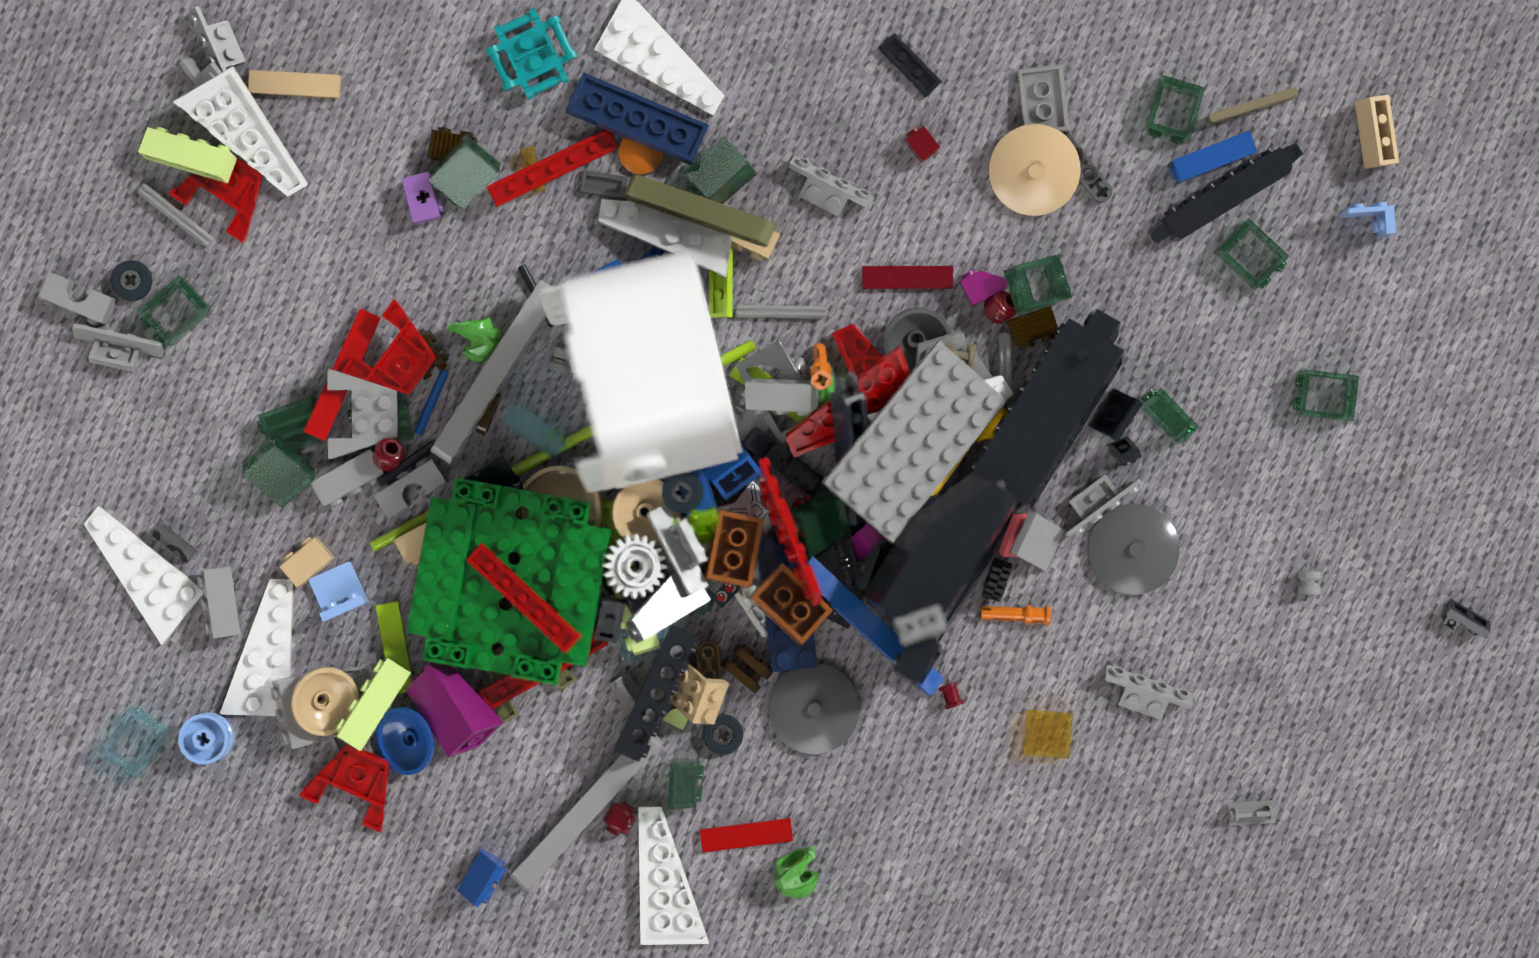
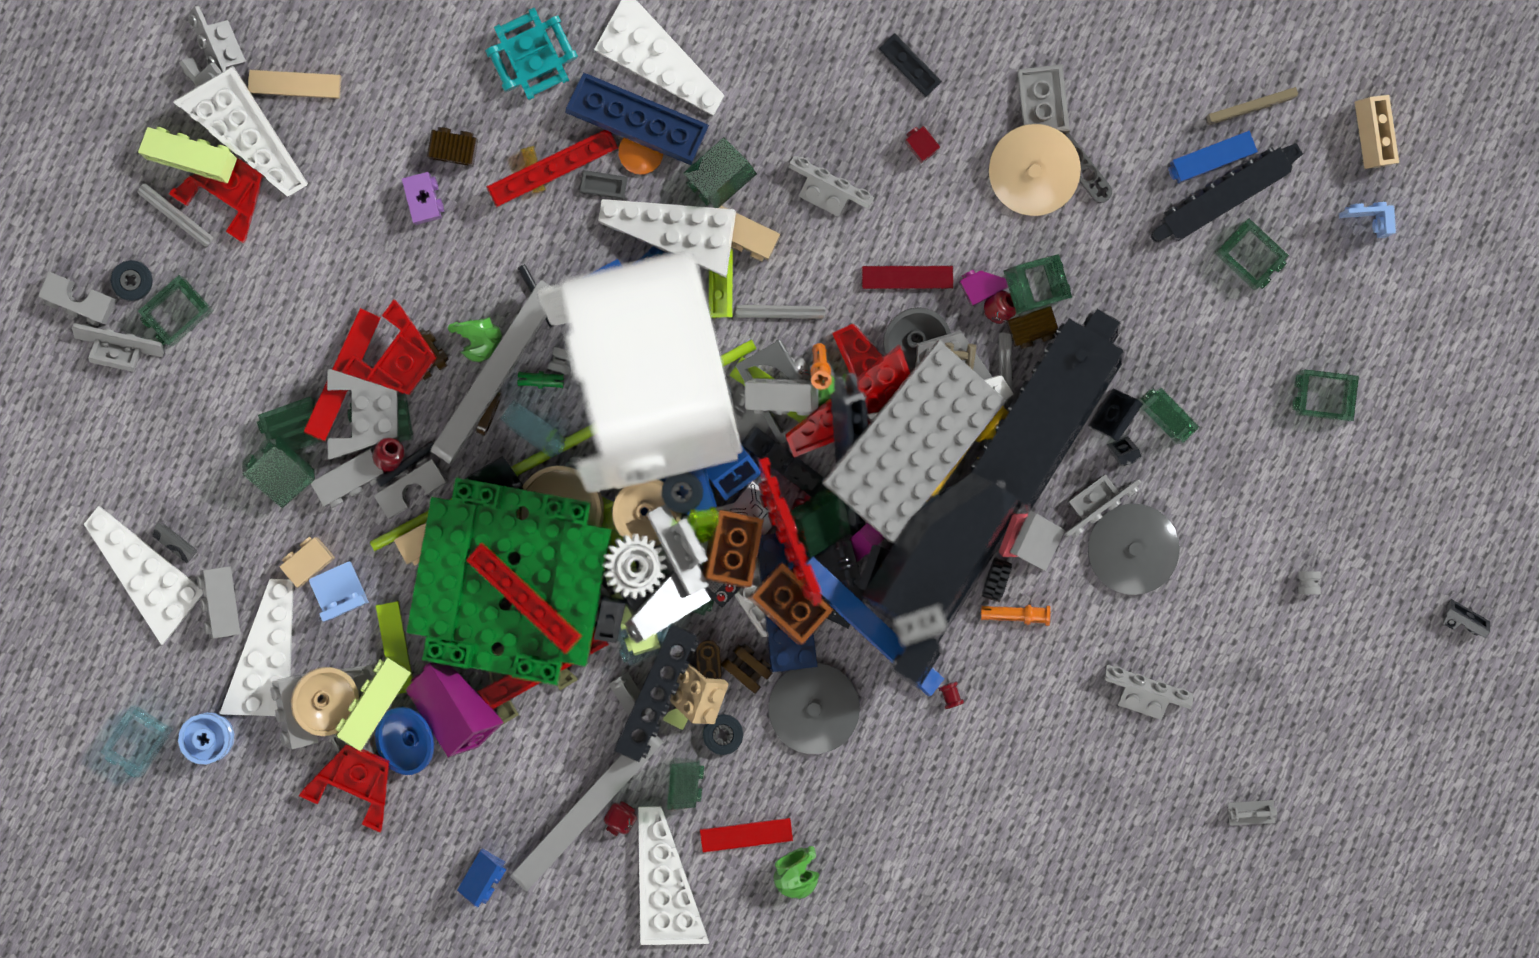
(431, 402): blue bar -> none
(464, 172): clear green brick -> none
(540, 379): none -> green pin
(699, 210): olive beam -> none
(1048, 733): clear yellow plate -> none
(1180, 87): clear green window -> none

